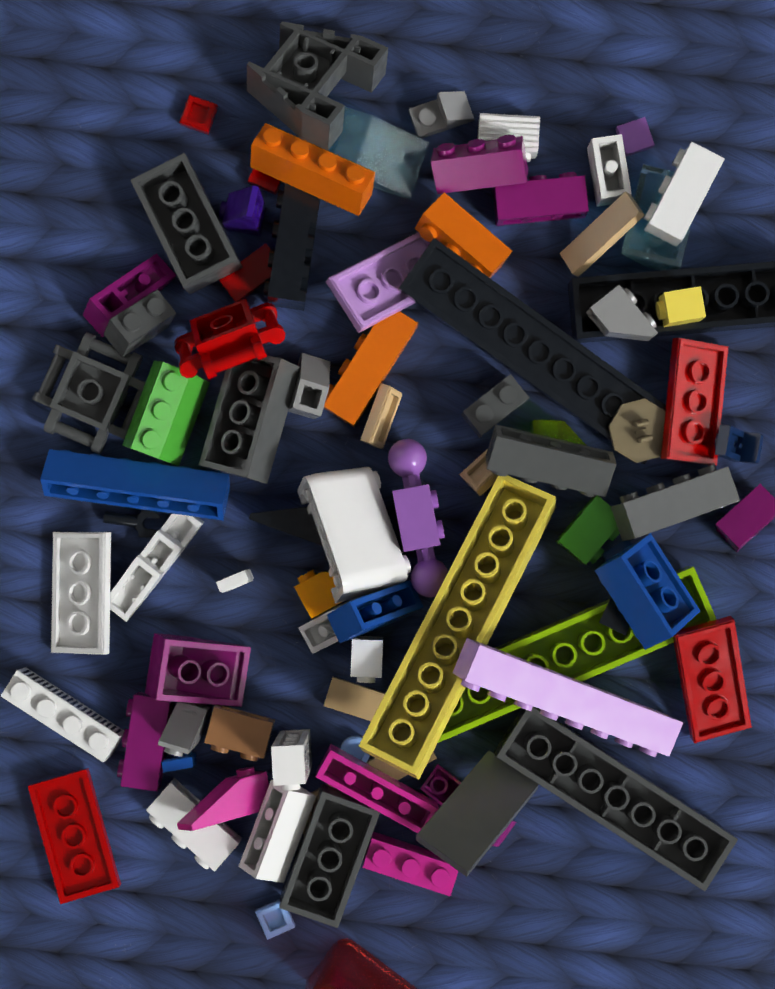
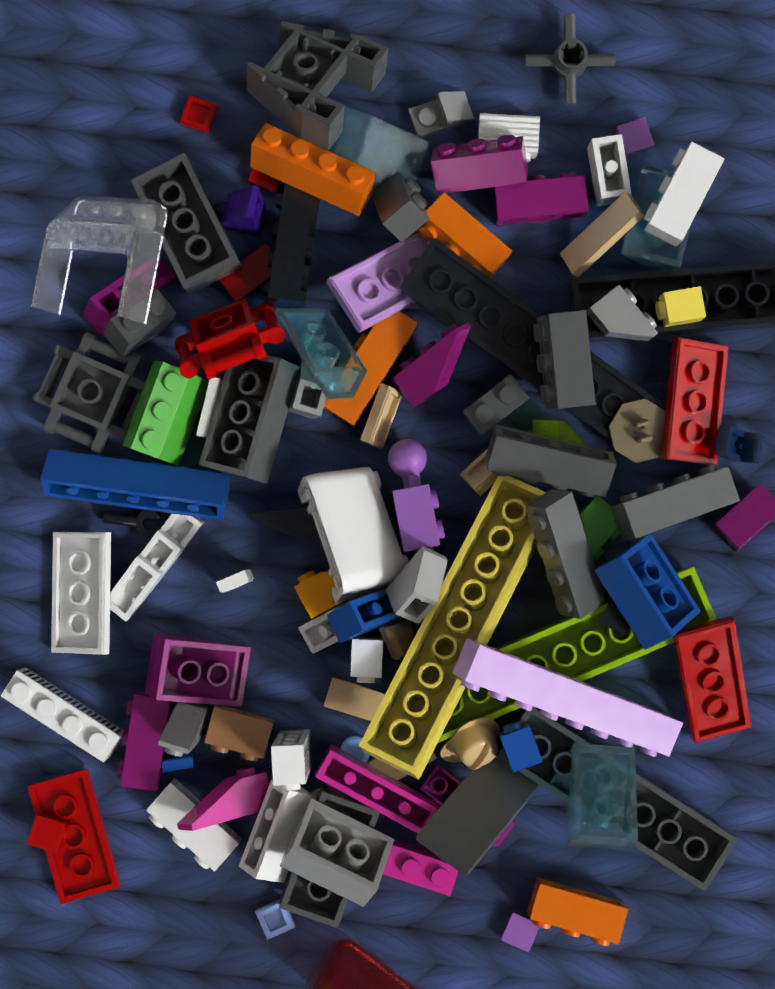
(46, 832): none -> red tile
(110, 227): none -> clear windscreen
(209, 406): none -> white tile
(323, 350): none -> clear light blue slope
(338, 853): none -> light grey slope
(397, 637): none -> tan piece
(400, 205): none -> dark grey brick
(418, 585): none -> light grey slope
(433, 369): none -> magenta slope
(473, 743): none -> tan piece
(519, 746): none -> blue brick
(519, 931): none -> medium lavender tile
(564, 360): none -> dark grey brick
(565, 553): none -> dark grey brick
(569, 71): none -> dark grey bar
(577, 912): none -> orange brick
(602, 797): none -> clear light blue slope

